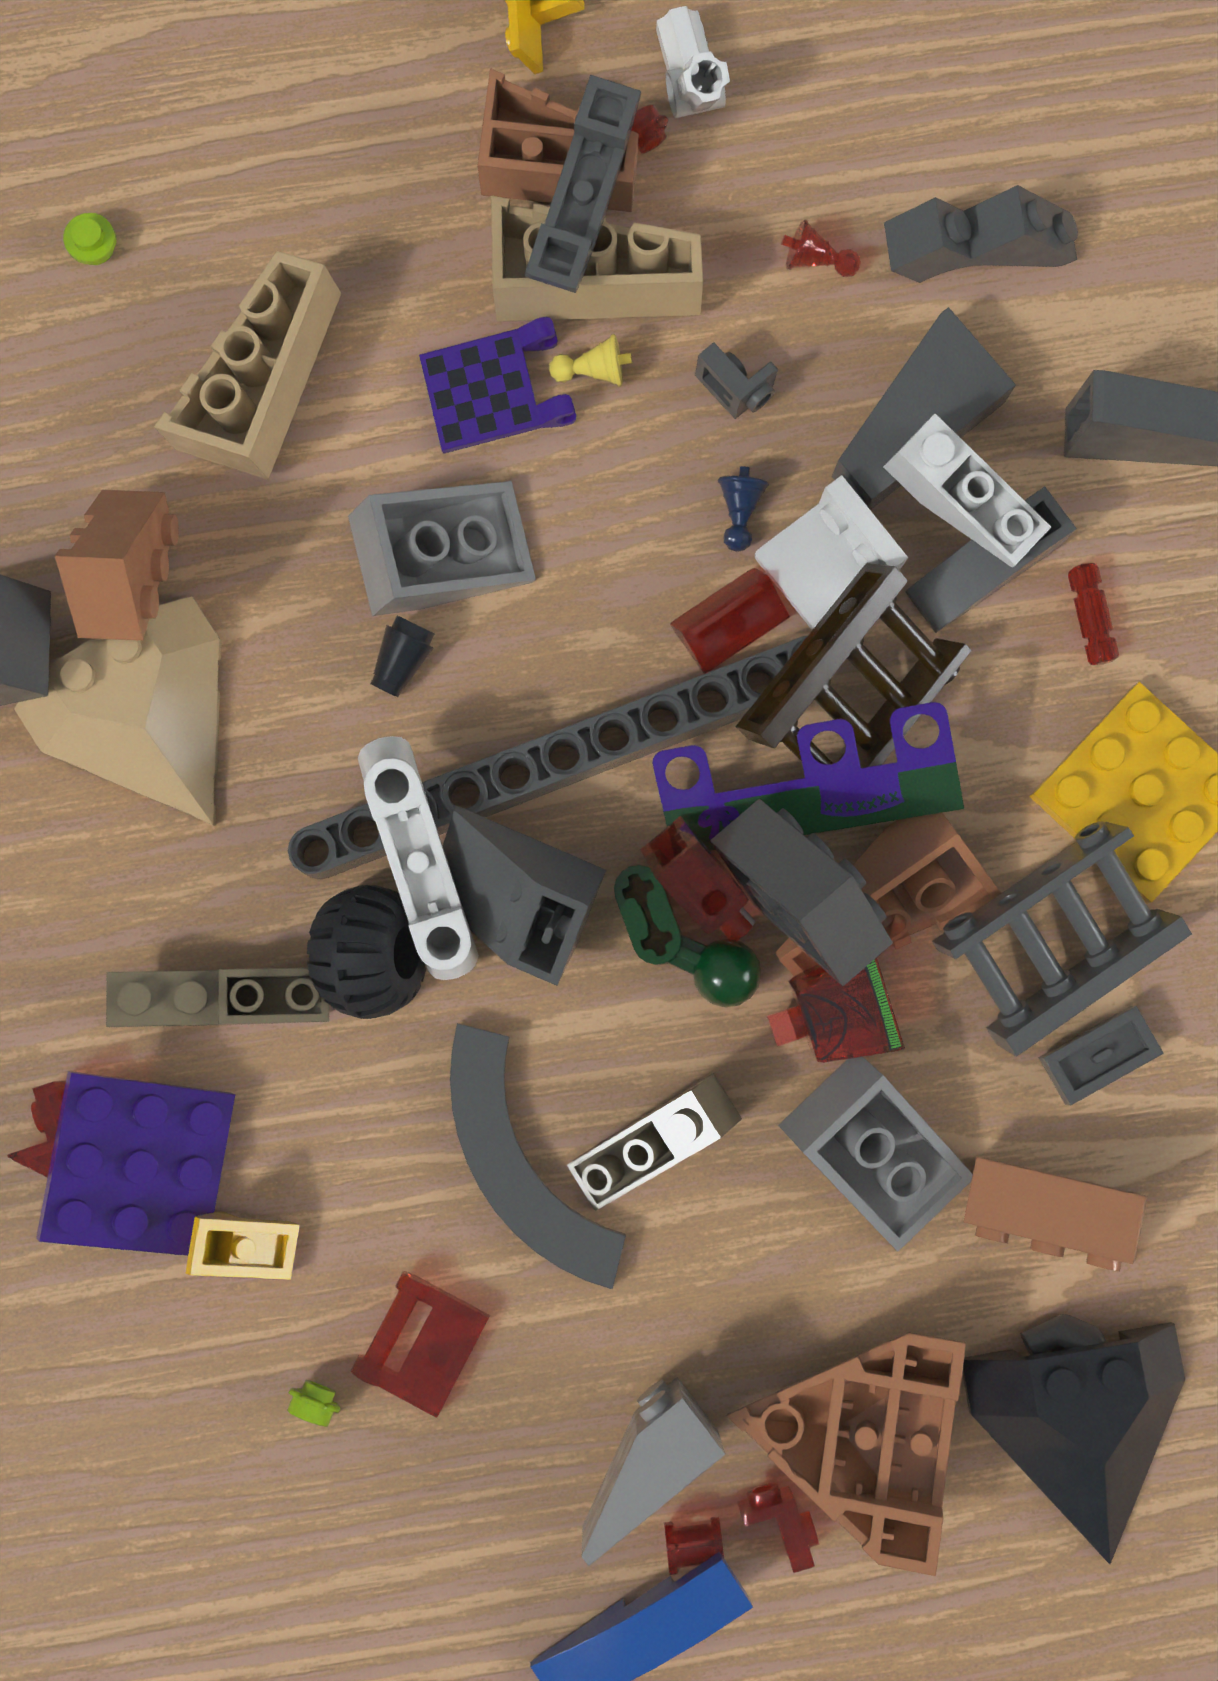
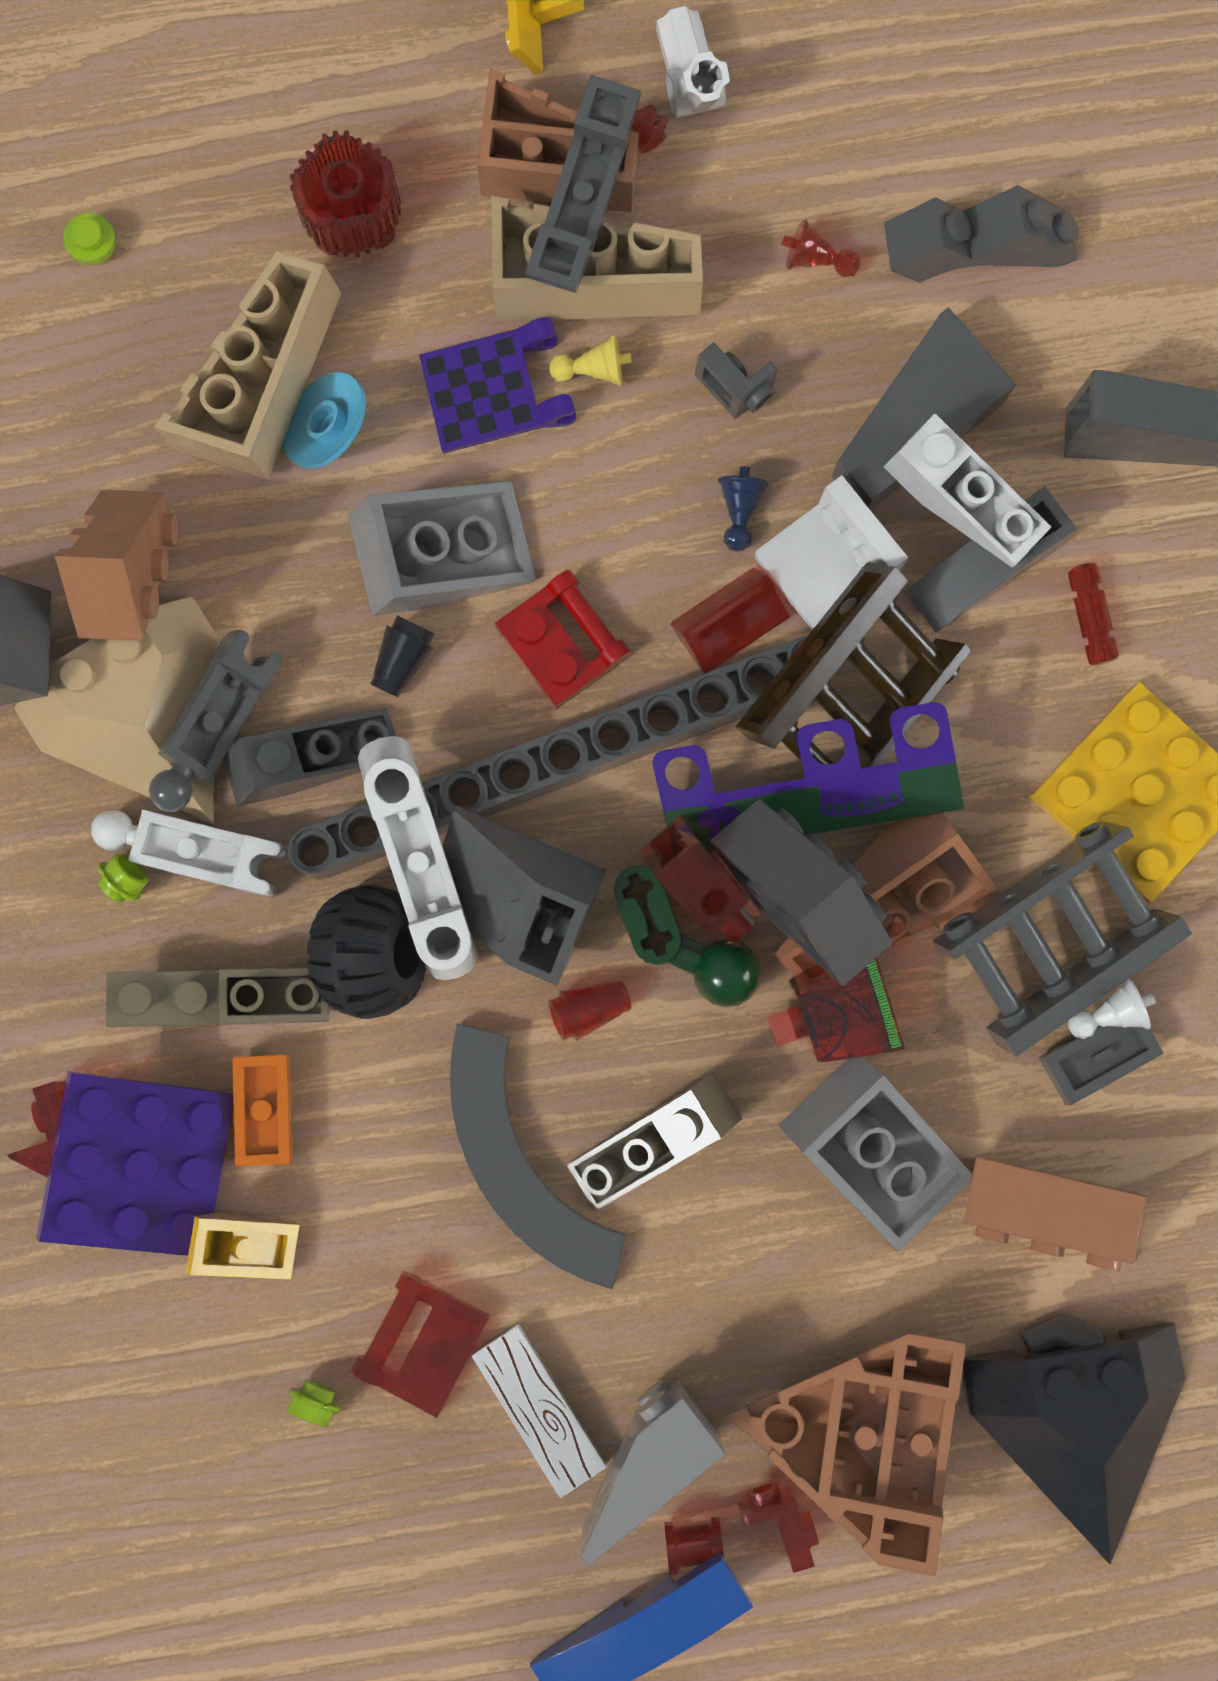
(122, 879): none -> lime plate
(189, 849): none -> white plate
(211, 720): none -> dark grey plate
(262, 1110): none -> orange plate
(301, 756): none -> dark grey slope
(325, 420): none -> medium azure dish
(346, 195): none -> clear red brick
(539, 1410): none -> white tile
(549, 650): none -> red plate
(587, 1008): none -> clear red cone
(1122, 1009): none -> white piece

